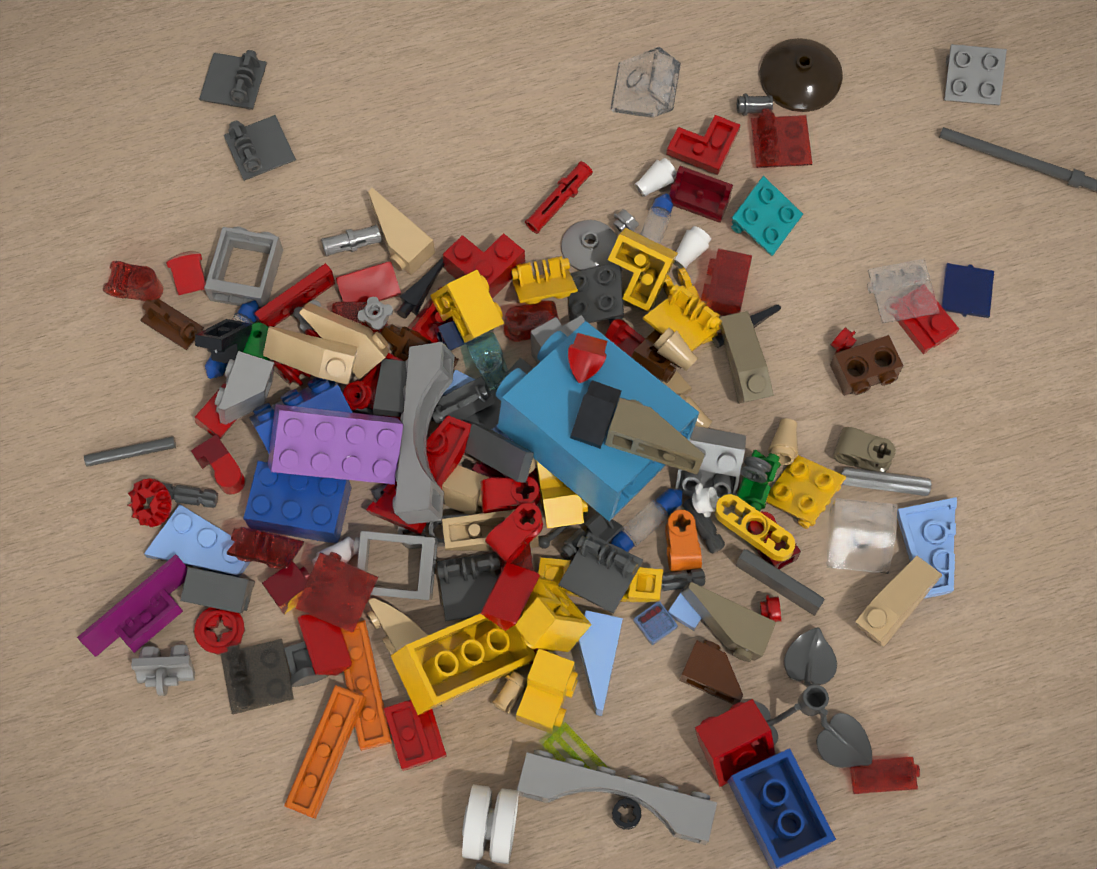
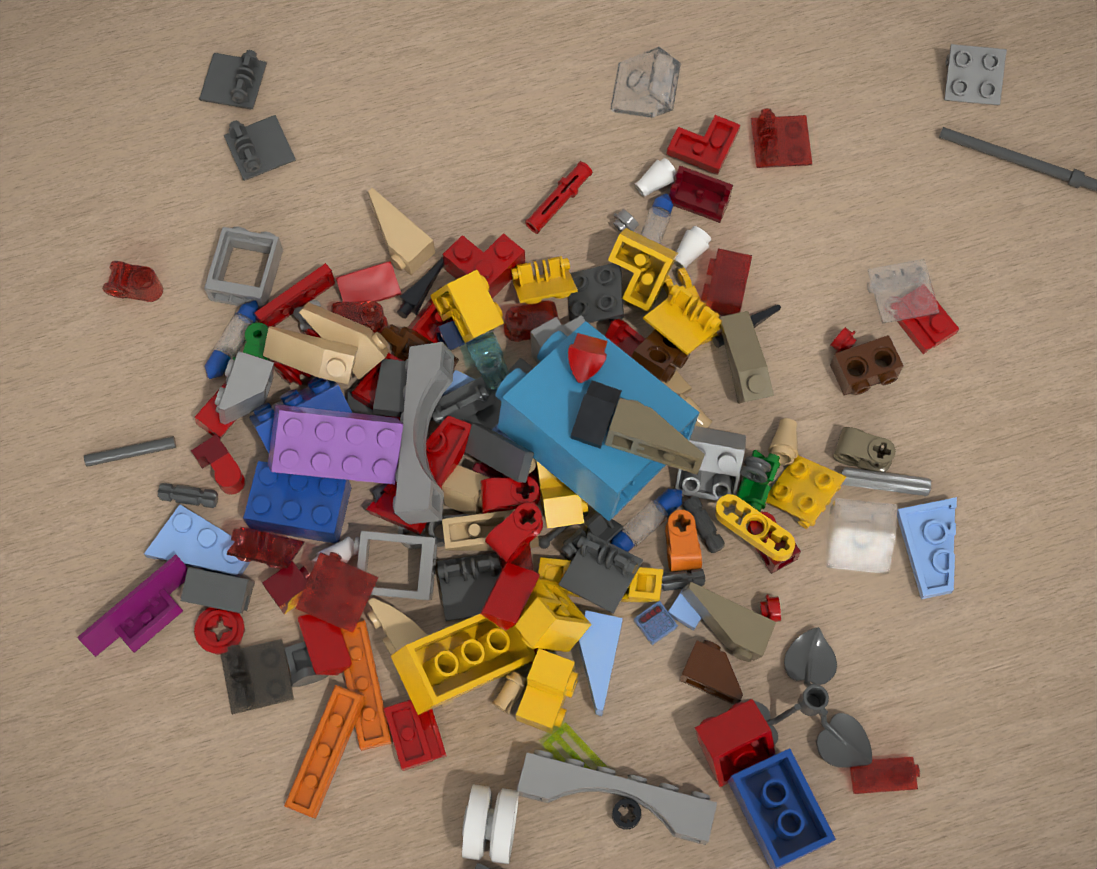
(159, 507): red gear -> none
(163, 671): light grey hips -> none
(170, 323): reddish brown hinge -> none
(187, 272): red tile -> none
(224, 339): black slope -> none
(350, 395): red plate -> none
(351, 240): light grey pin -> none
(375, 321): light grey plate -> none
(584, 255): light grey dish -> none
(675, 349): tan cone -> none
(704, 500): white plate -> none
(753, 104): dark grey pin -> none
(766, 216): teal hinge -> none
(780, 582): dark grey tile -> none
(801, 86): dark brown dish -> none
(897, 601): tan slope -> none
(967, 290): clear blue piece -> none

